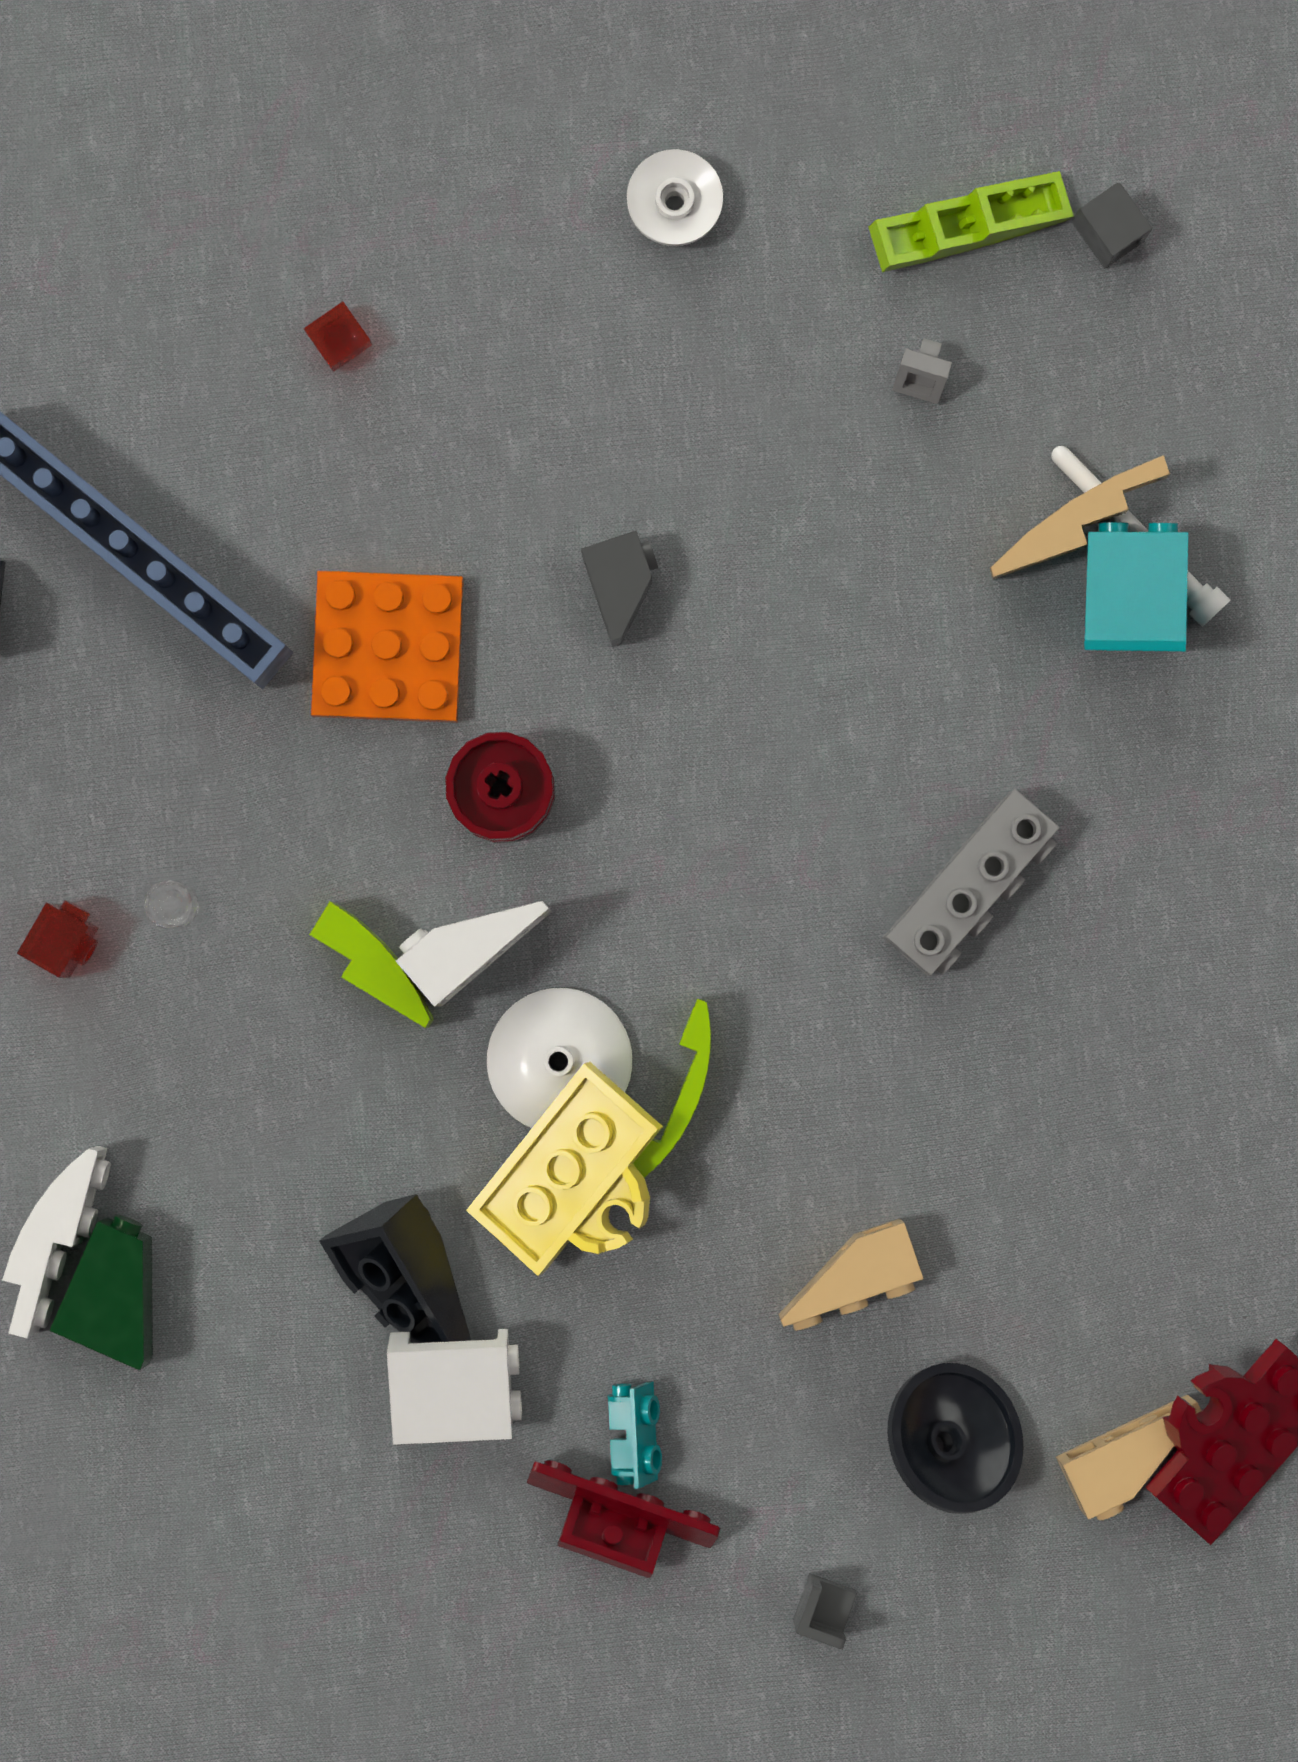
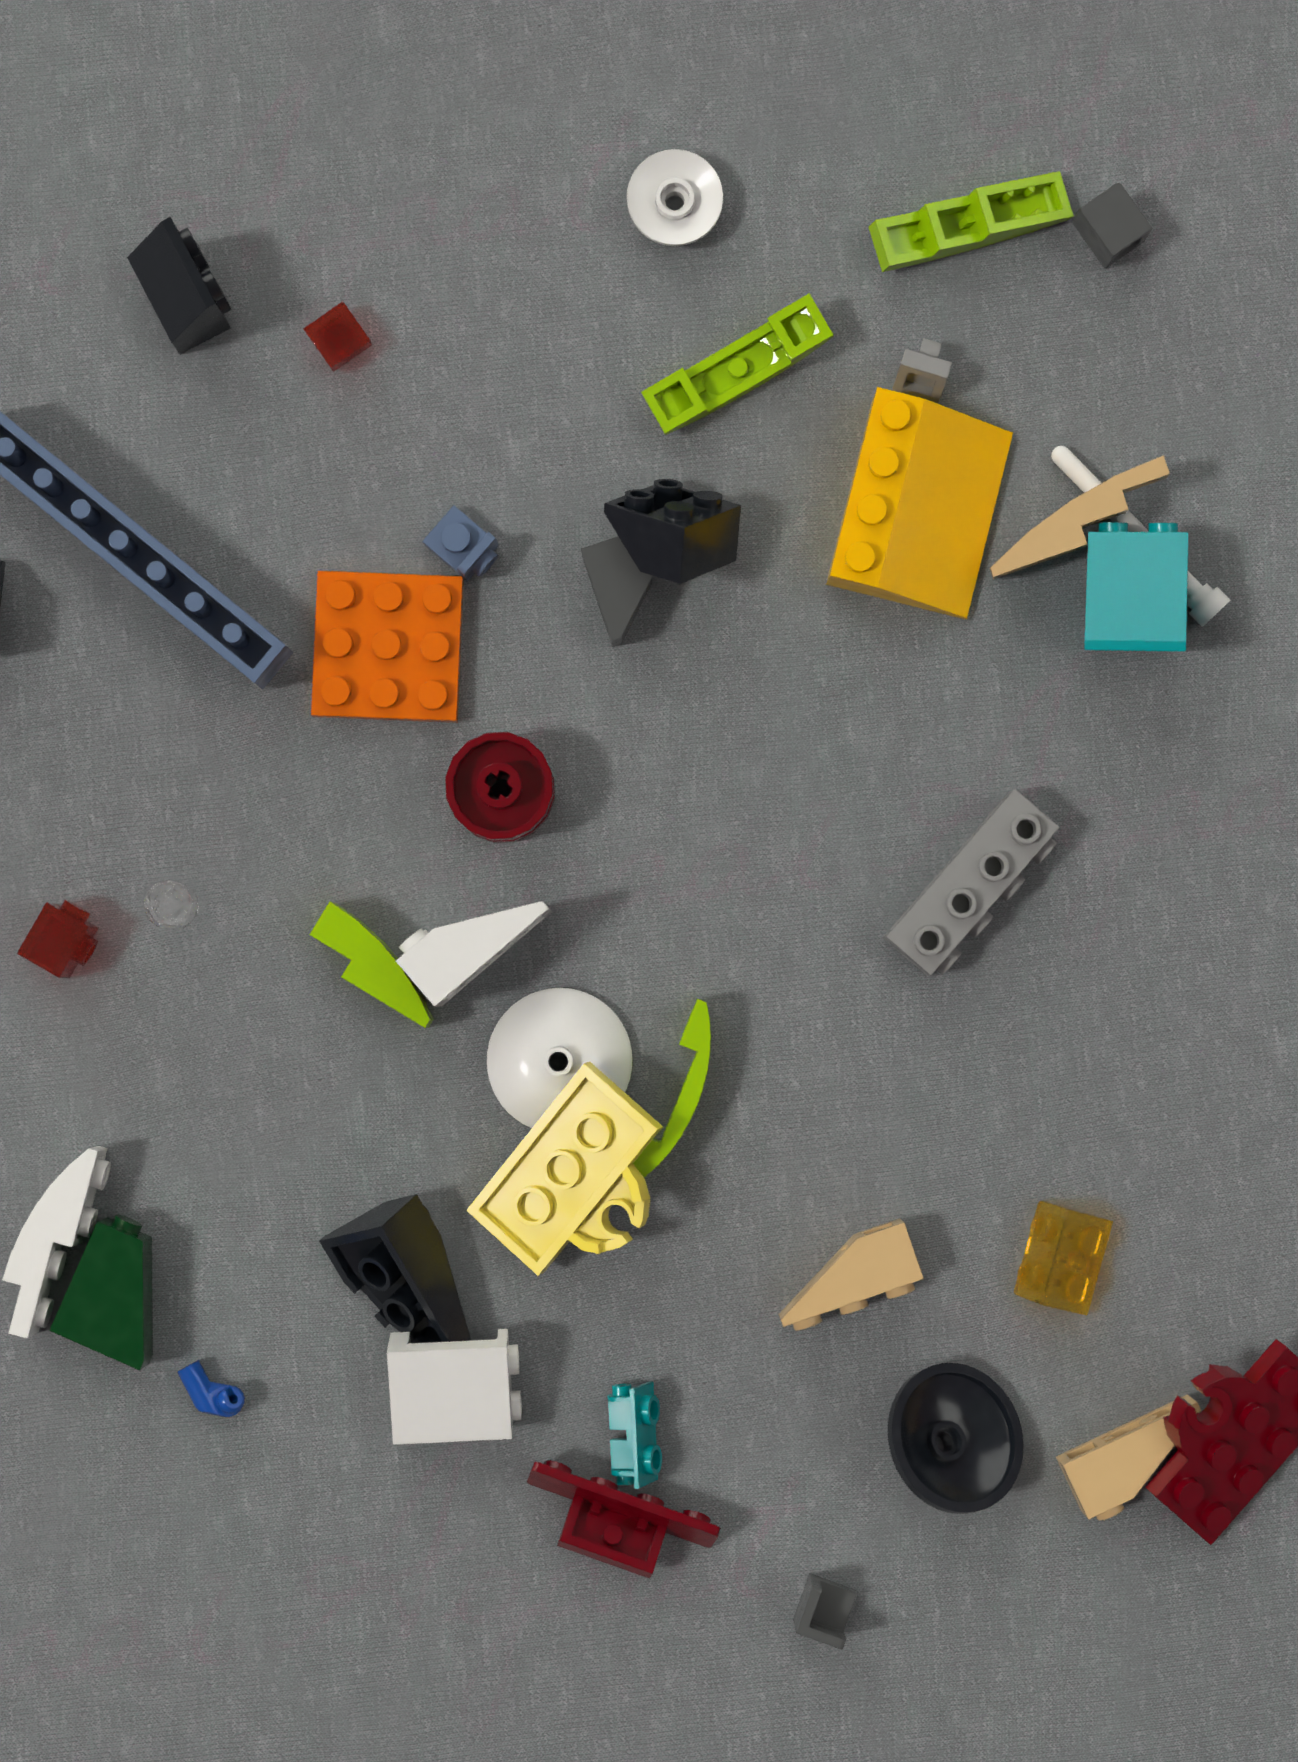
(182, 296): none -> black slope
(210, 1396): none -> blue arm
(462, 544): none -> sand blue bracket
(675, 529): none -> black slope
(738, 366): none -> lime slope
(919, 504): none -> yellow slope
(1062, 1258): none -> clear yellow bracket

